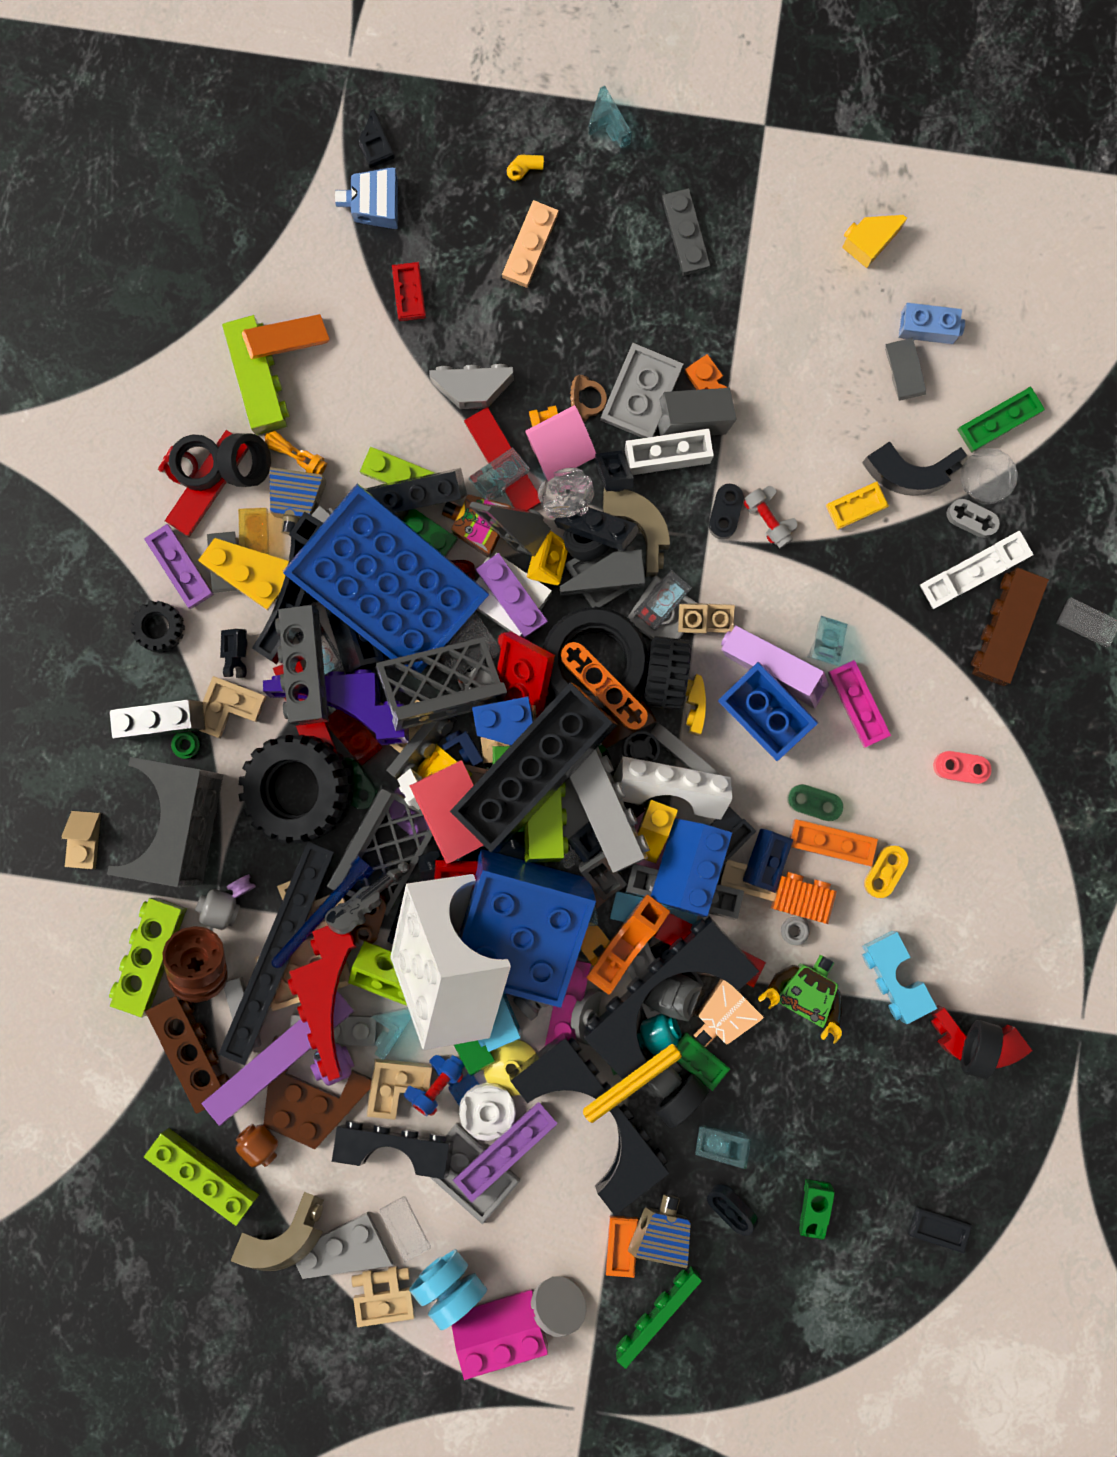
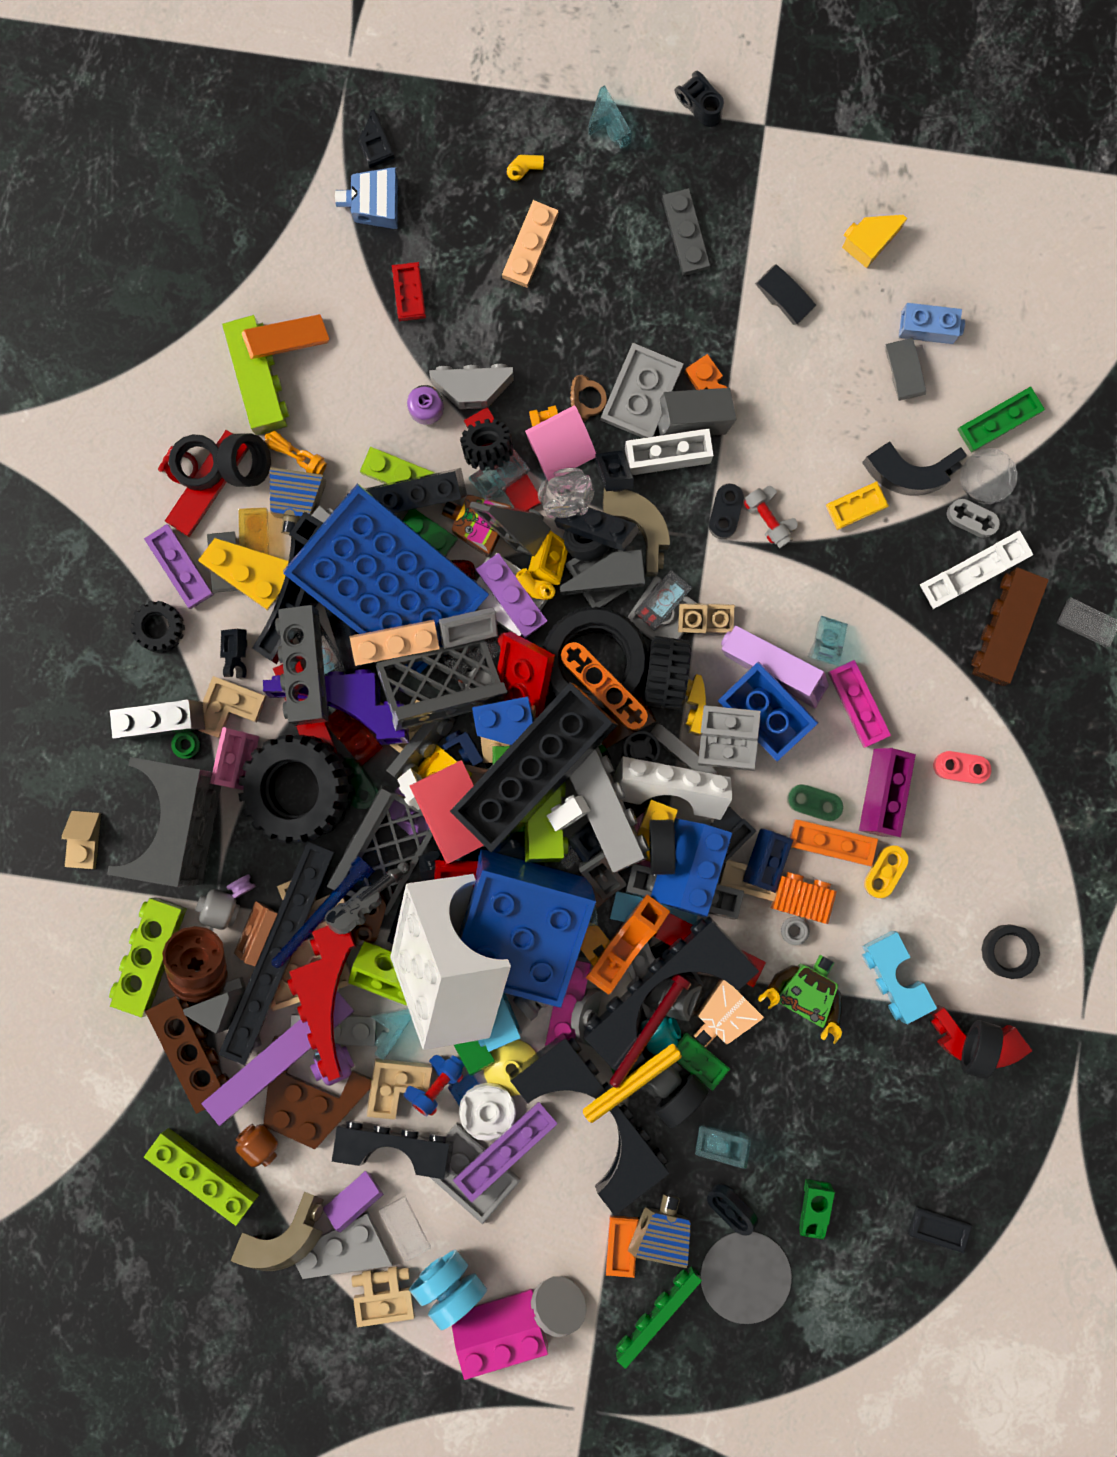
(217, 1012): none -> dark grey slope
(232, 752): none -> bright pink slope
(255, 933): none -> nougat plate
(353, 1201): none -> medium lavender tile
(394, 642): none -> light nougat plate
(417, 406): none -> medium lavender head
(468, 627): none -> light grey tile
(489, 455): none -> black tyre
(535, 588): none -> yellow arm
(568, 813): none -> white piece
(649, 1030): none -> dark red bar
(662, 847): none -> black tyre
(699, 94): none -> black piece
(729, 738): none -> light grey slope
(746, 1277): none -> flat silver sticker
(786, 293): none -> black slope
(887, 792): none -> magenta brick
(1029, 963): none -> black tyre

